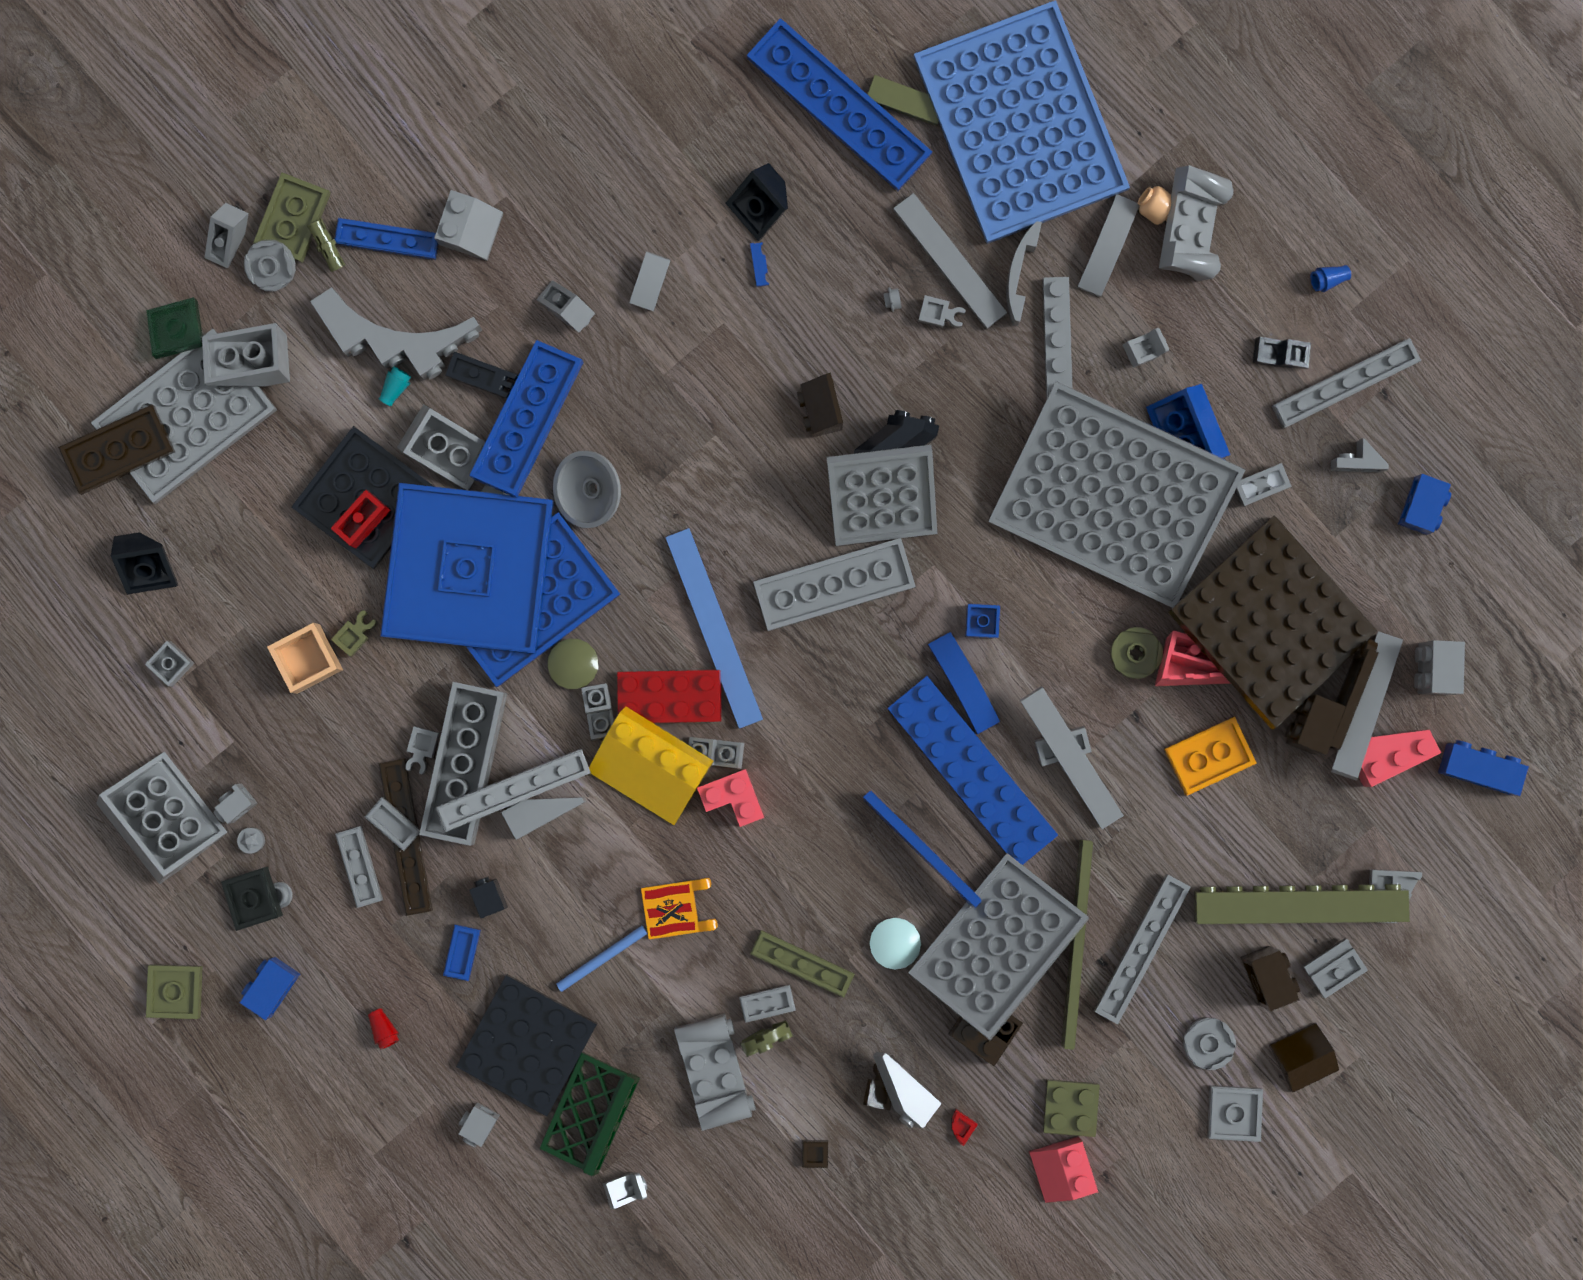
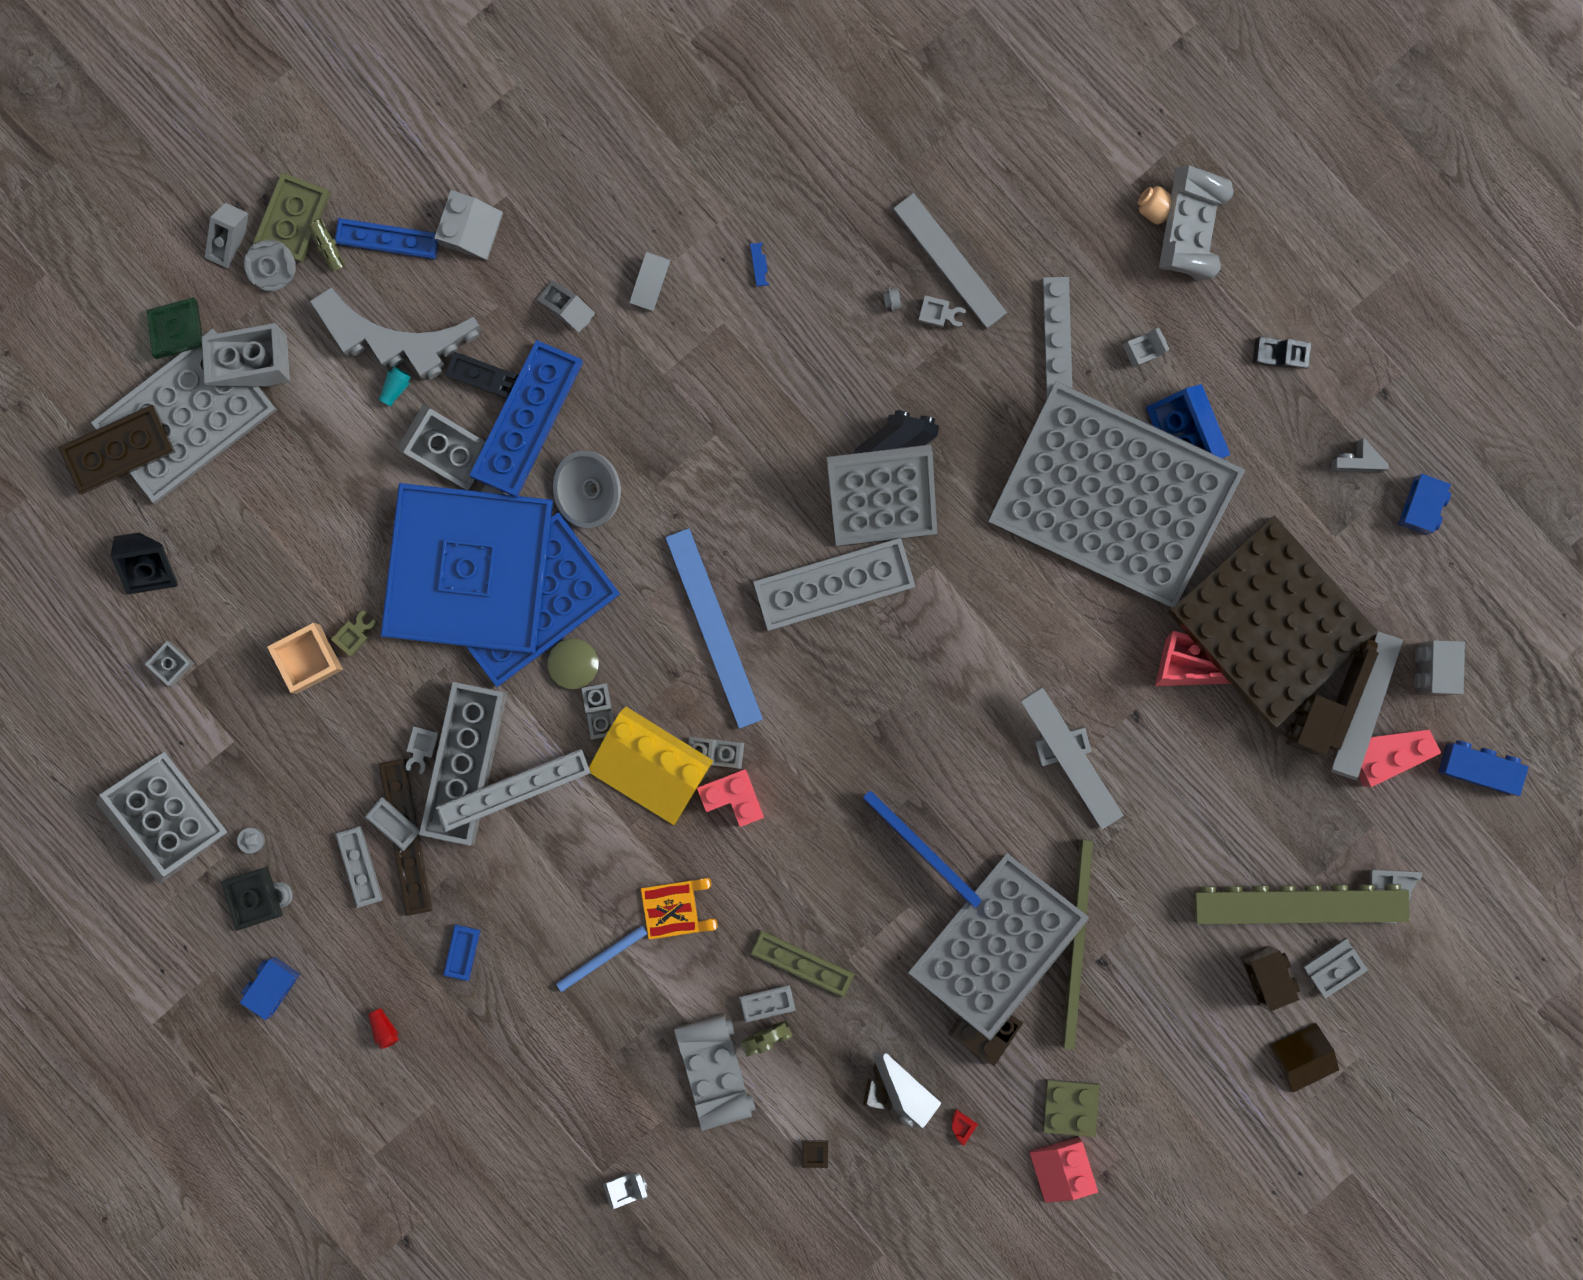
(174, 991): olive plate -> none
(234, 804): light grey brick -> none
(349, 471): black plate -> none
(360, 519): red brick -> none
(477, 1125): light grey brick -> none
(488, 897): black brick -> none
(526, 1045): black plate -> none
(534, 813): light grey slope -> none
(610, 1123): dark green fence -> none
(671, 695): red plate -> none
(759, 200): black slope -> none
(820, 405): dark brown slope -> none
(839, 104): blue plate -> none
(895, 943): light aqua dish -> none
(903, 100): olive tile -> none
(964, 682): blue slope -> none
(972, 771): blue plate -> none
(982, 621): blue piece -> none
(1016, 302): light grey slope -> none
(1021, 121): medium blue plate -> none
(1108, 245): light grey slope -> none
(1142, 949): light grey plate -> none
(1147, 643): olive plate -> none
(1209, 1043): light grey tile -> none
(1210, 756): light orange tile -> none
(1235, 1113): light grey tile -> none
(1262, 485): light grey piece -> none
(1328, 277): blue cone -> none
(1346, 383): light grey tile -> none

